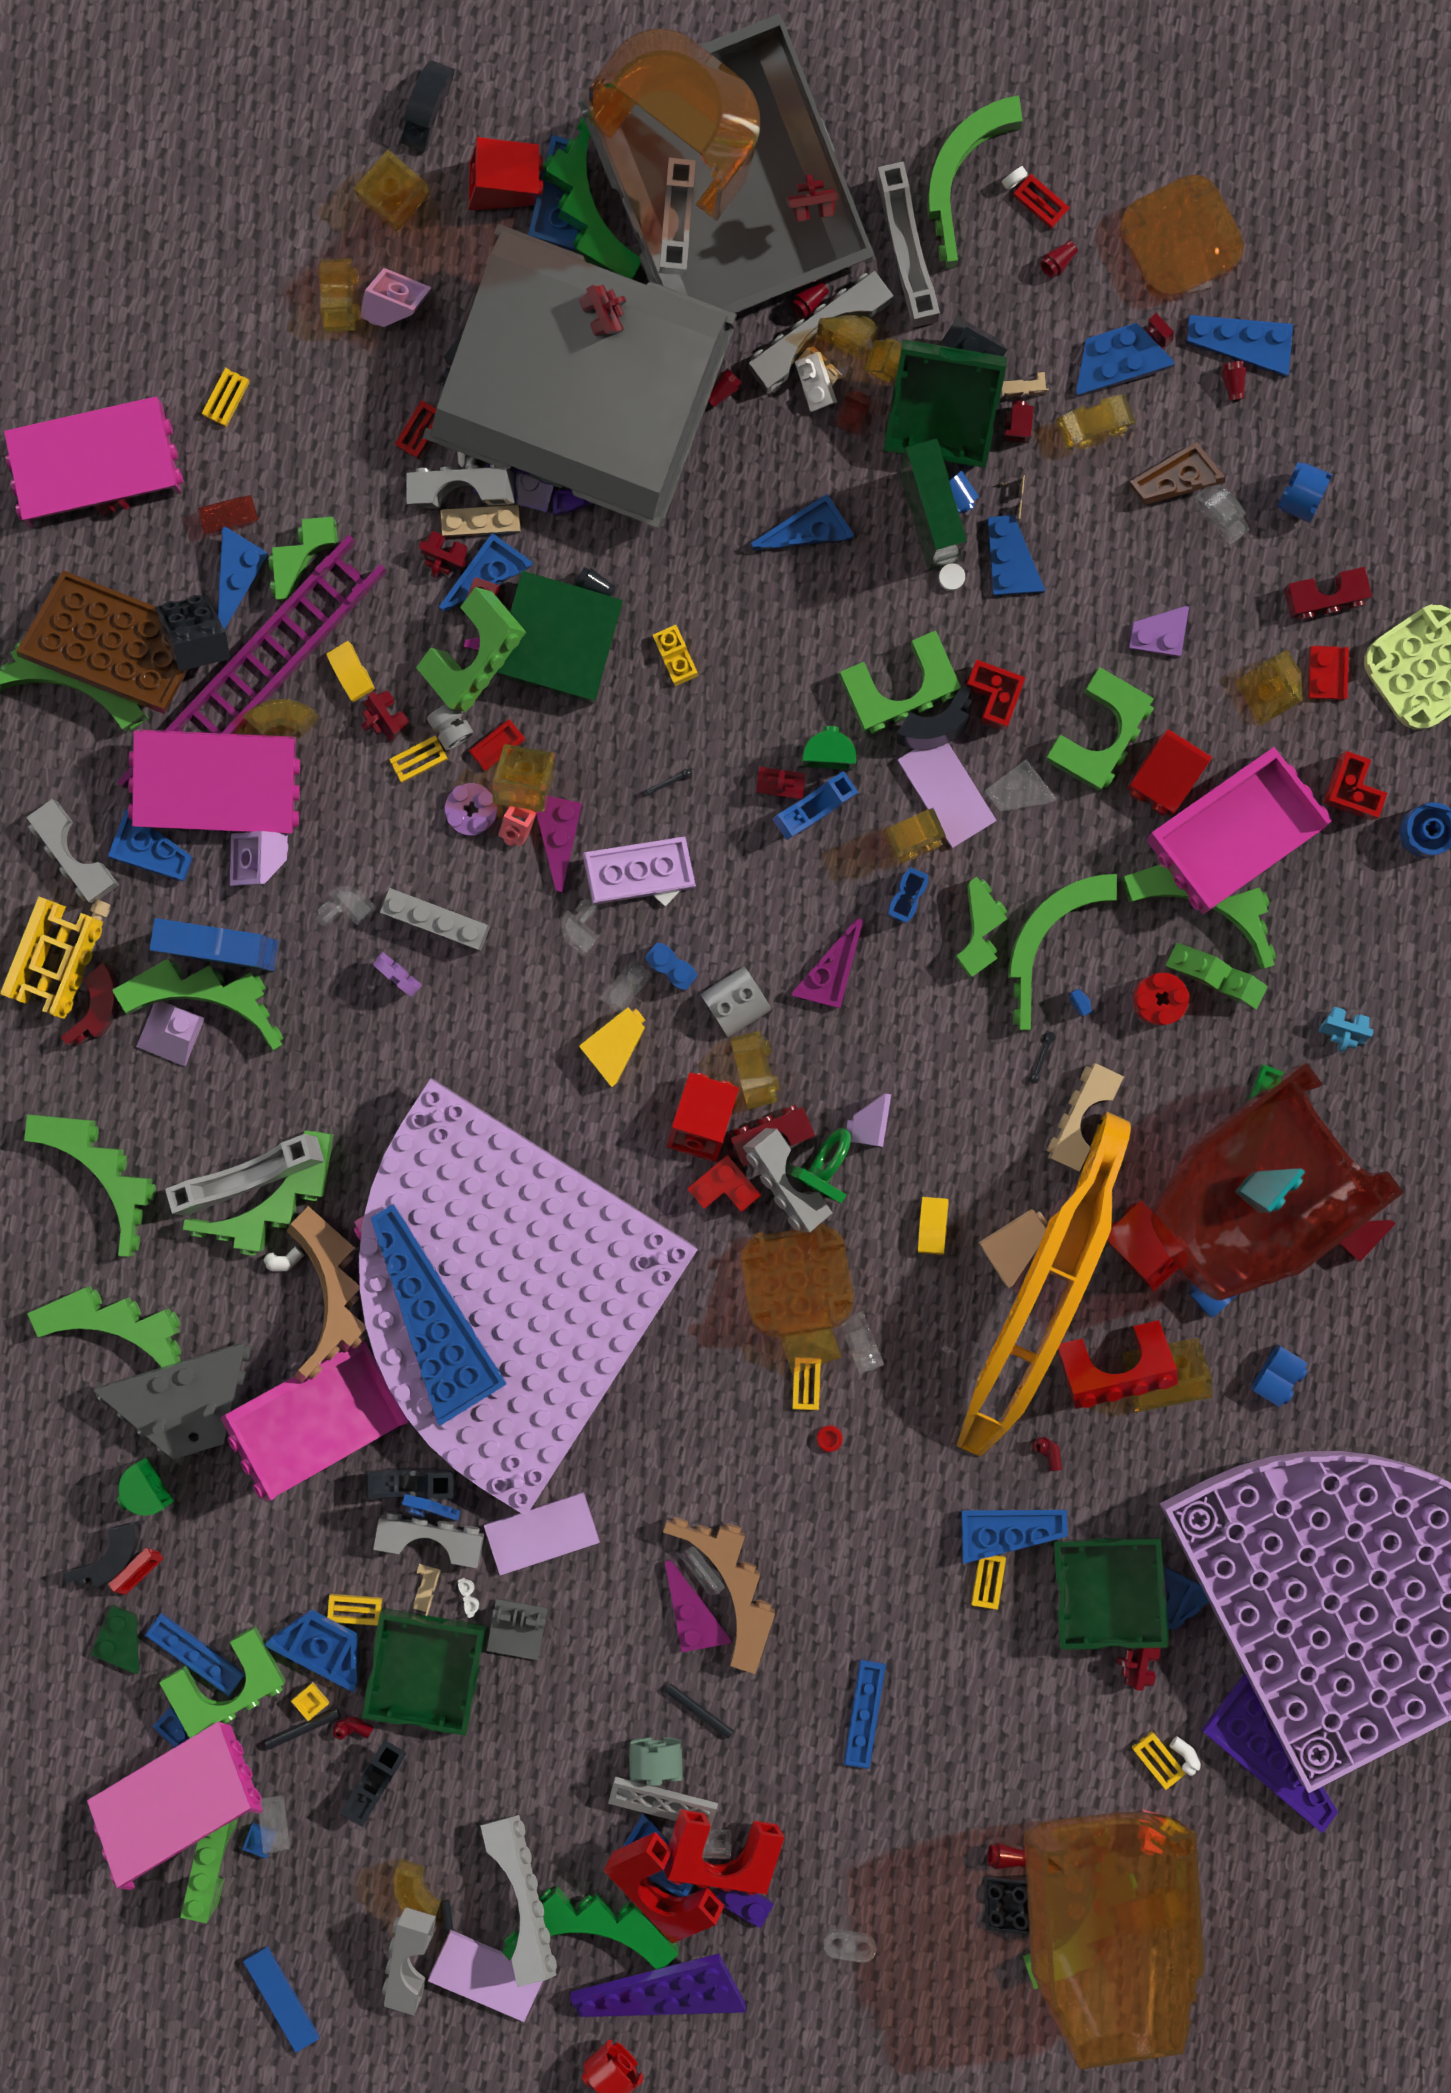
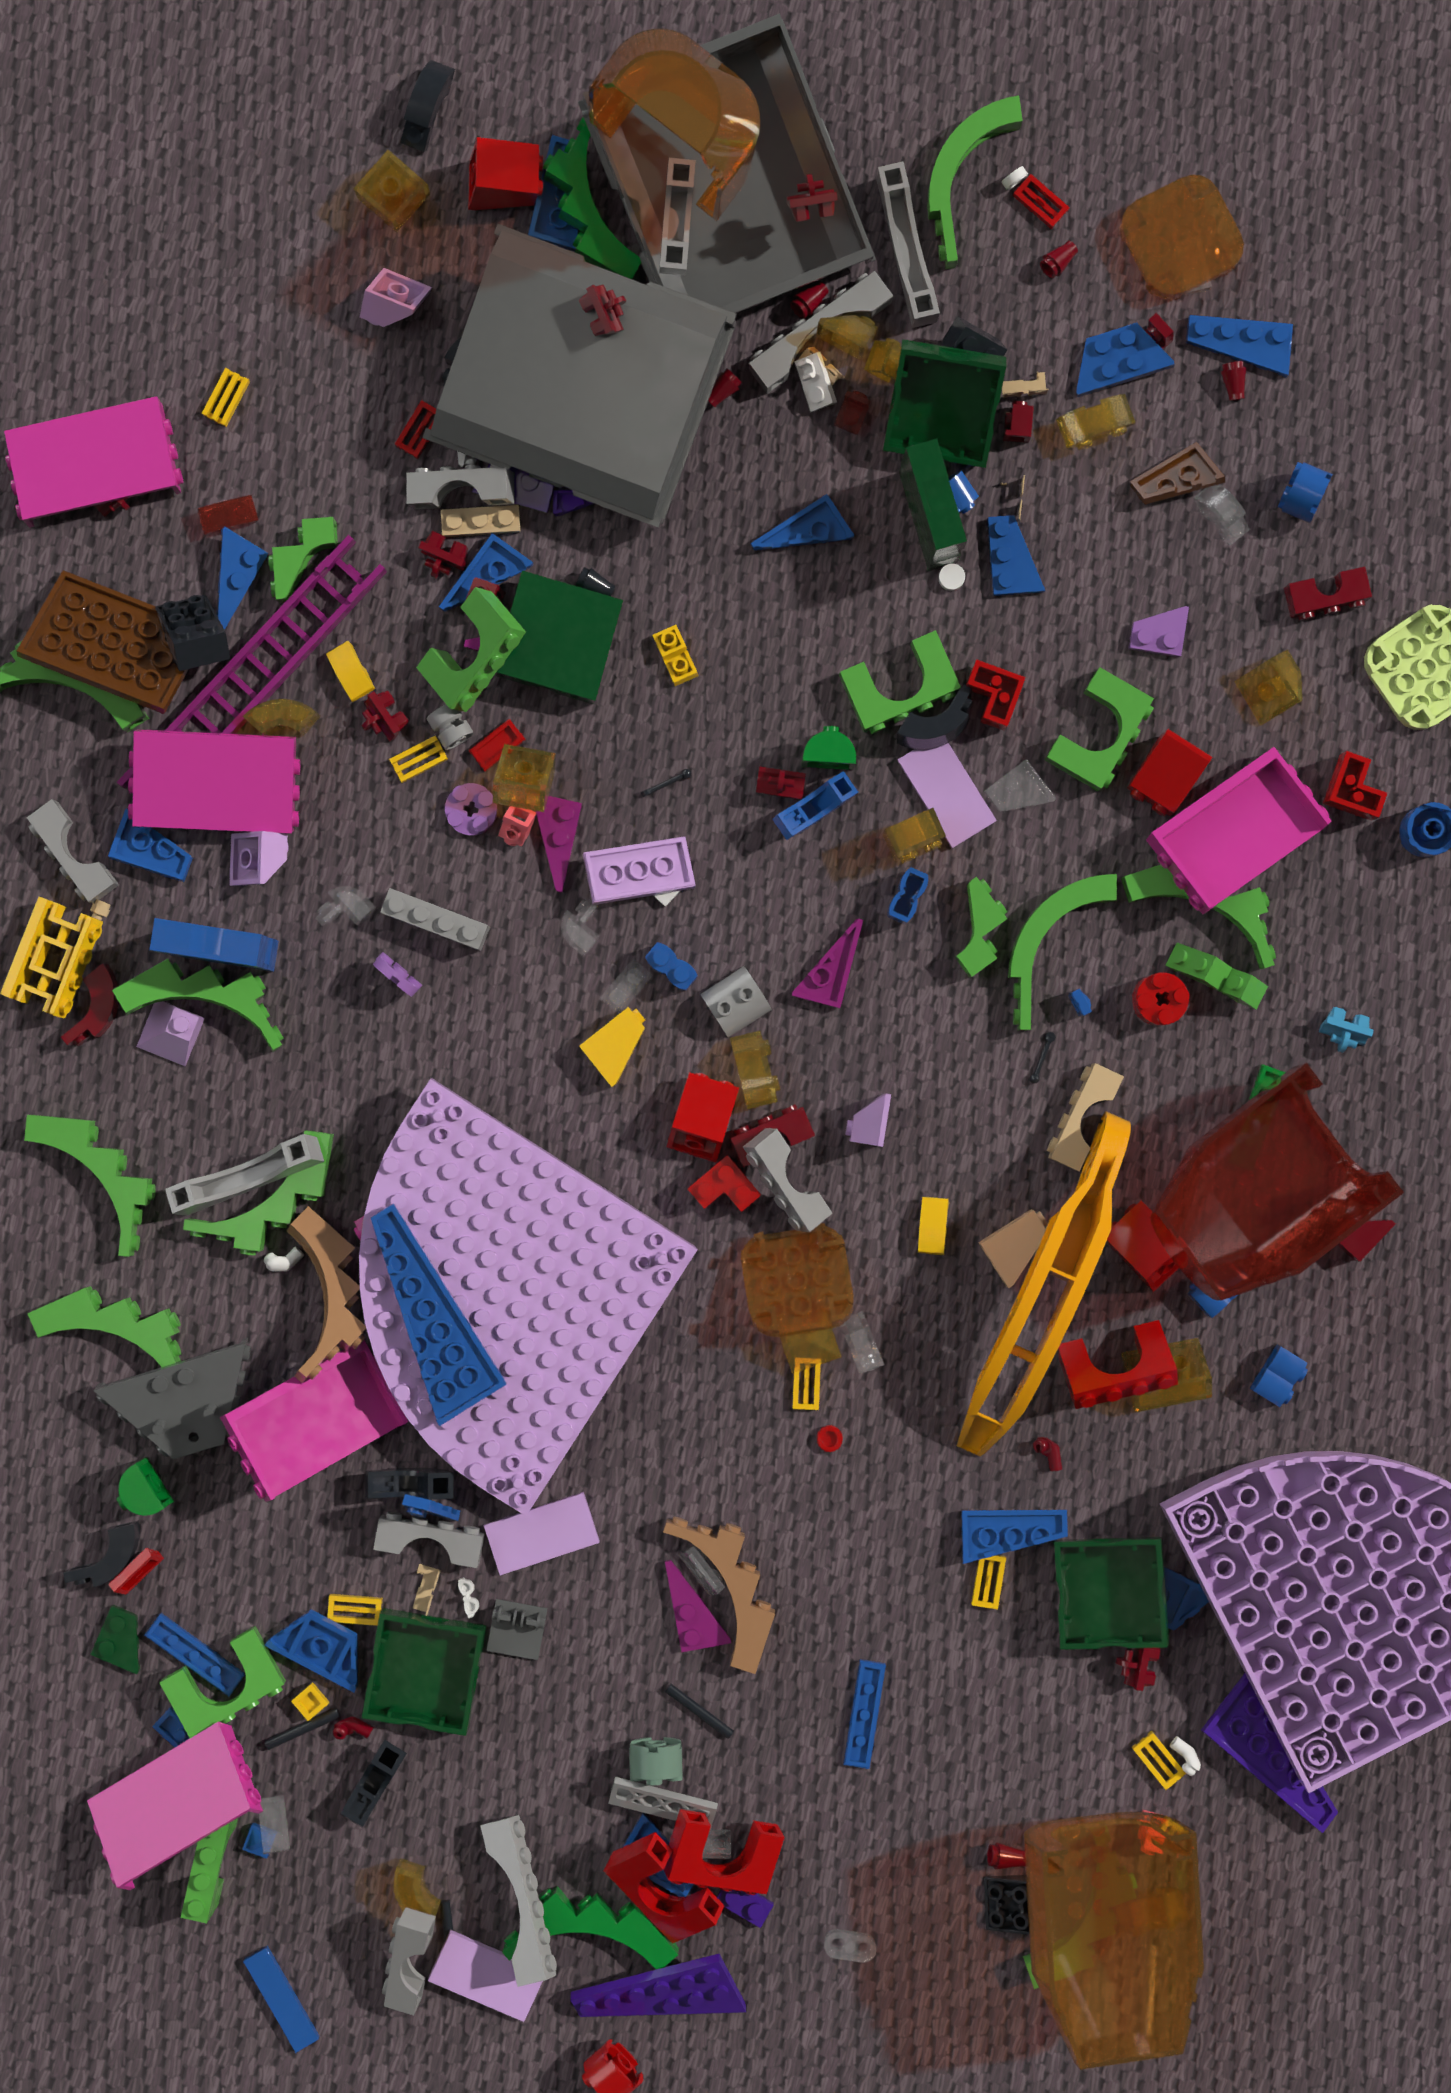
(338, 295): clear yellow brick -> none
(819, 1179): green tile -> none
(1266, 1189): teal slope -> none
(1328, 672): red plate -> none

